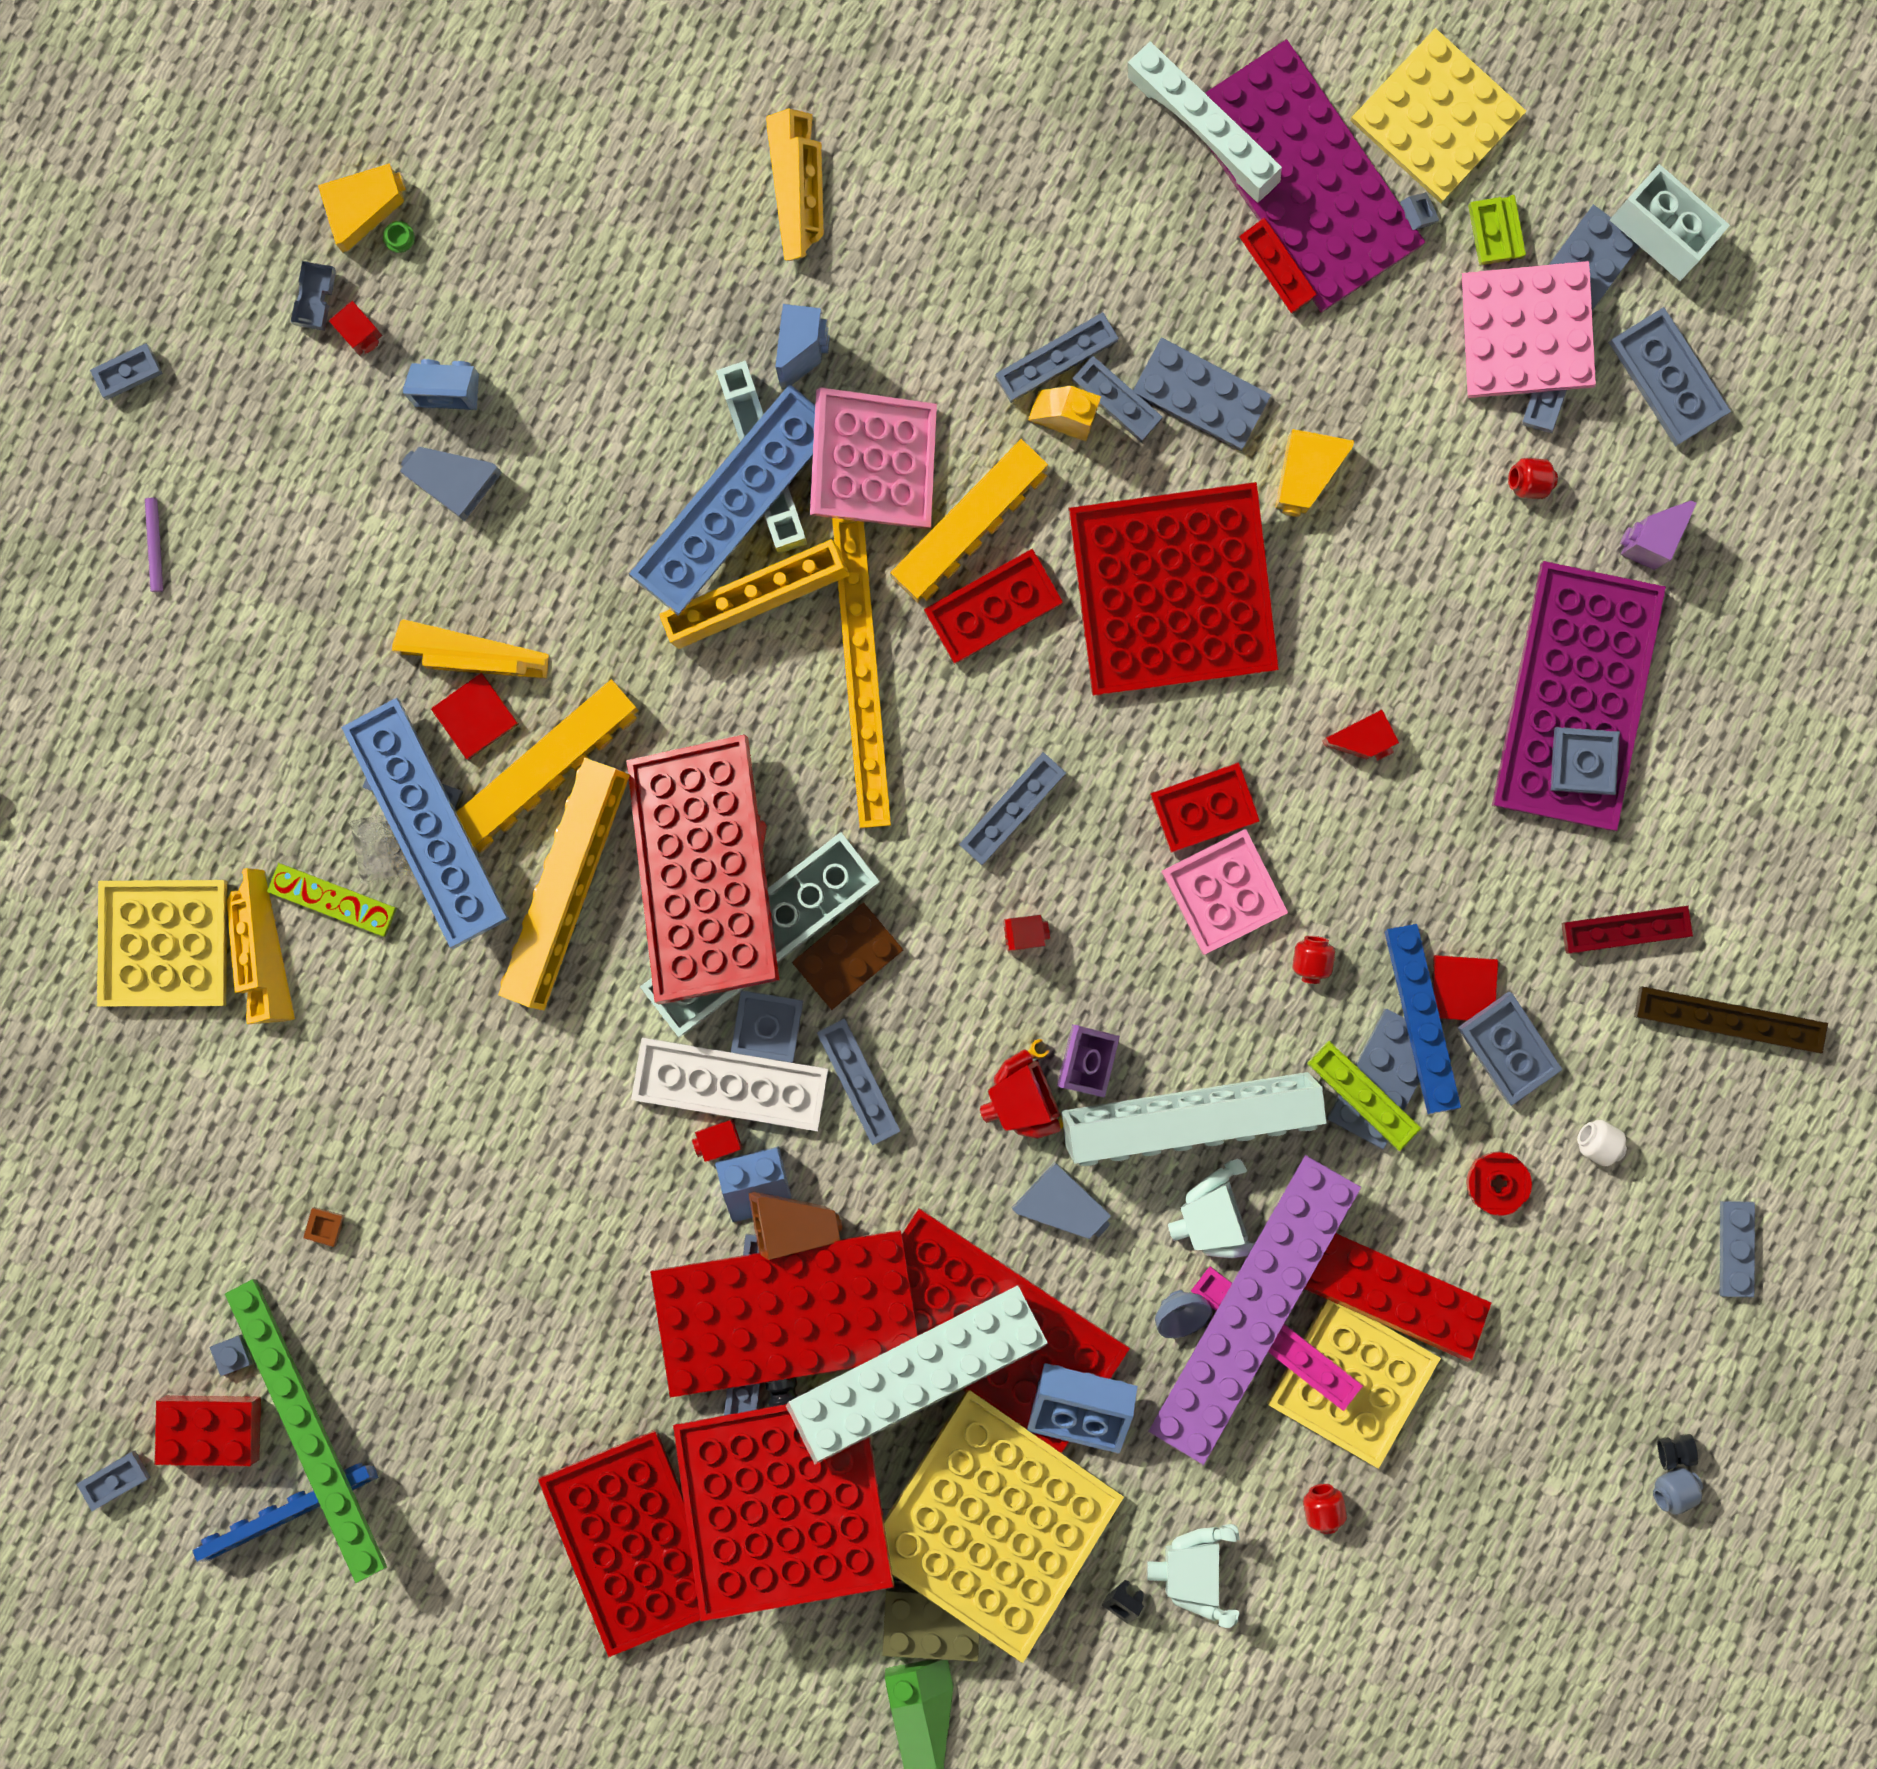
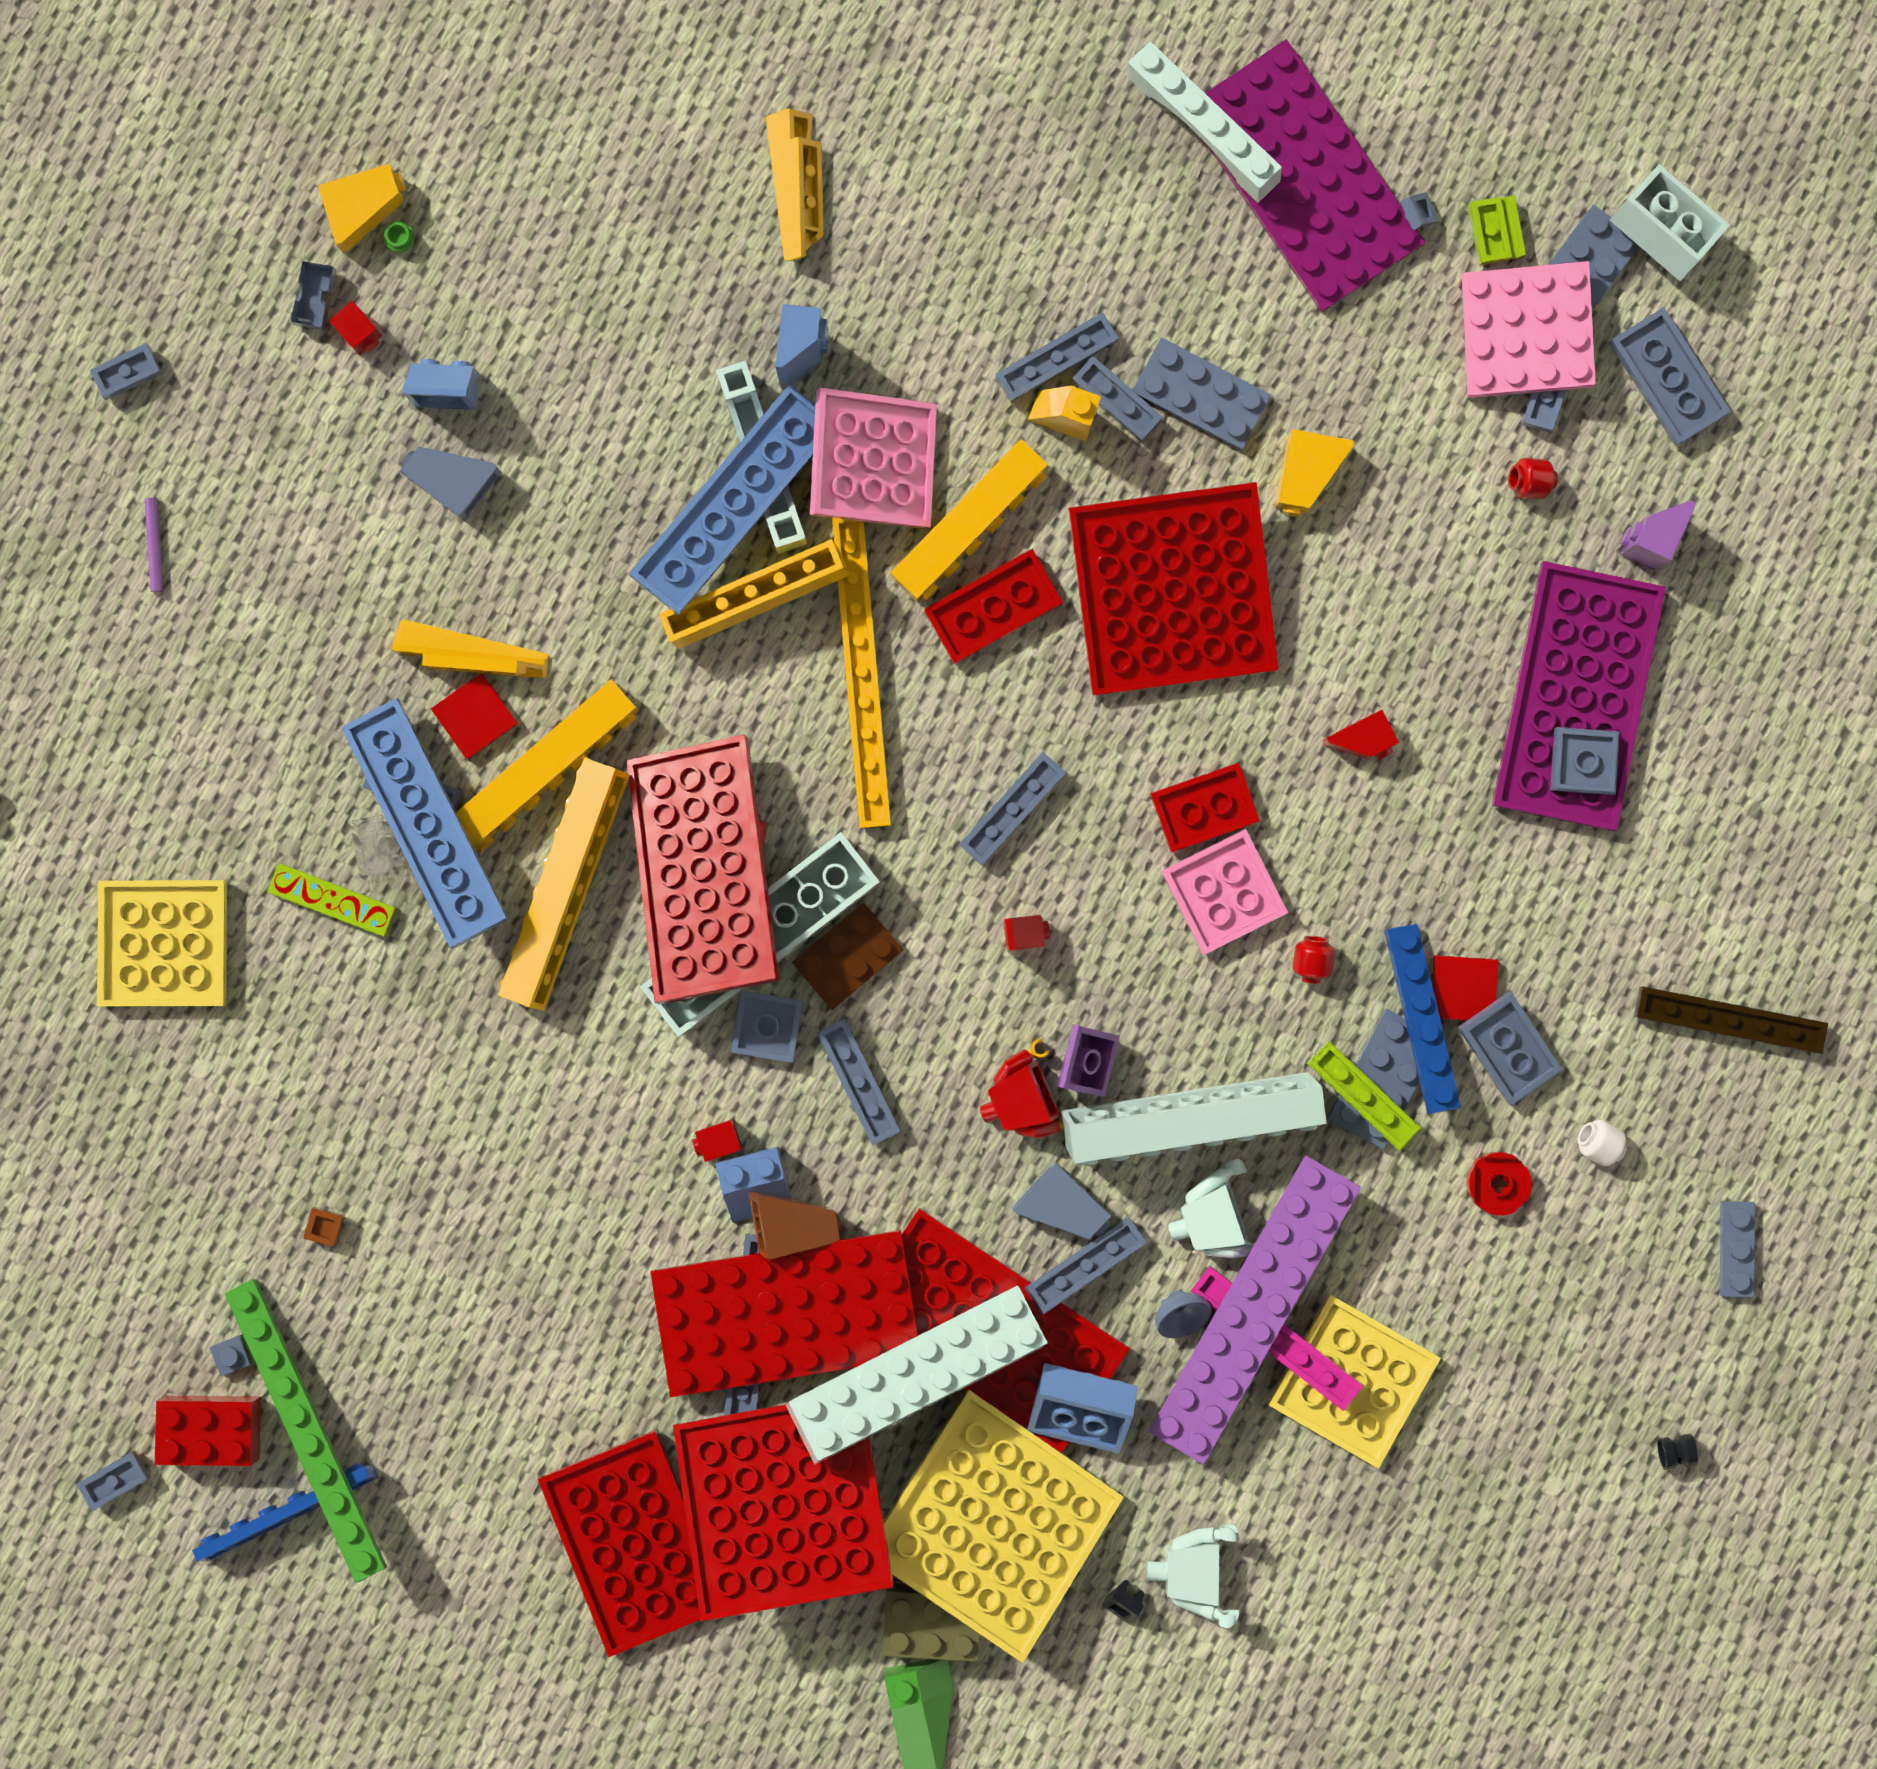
(257, 951): yellow wedge -> none
(729, 1084): white plate -> none
(781, 1391): black wheel -> none
(1085, 1265): none -> sand blue plate
(1278, 265): red plate -> none
(1325, 1508): red head -> none
(1400, 1297): red plate -> none
(1438, 115): light yellow plate -> none
(1627, 929): dark red plate -> none
(1678, 1491): sand blue head -> none

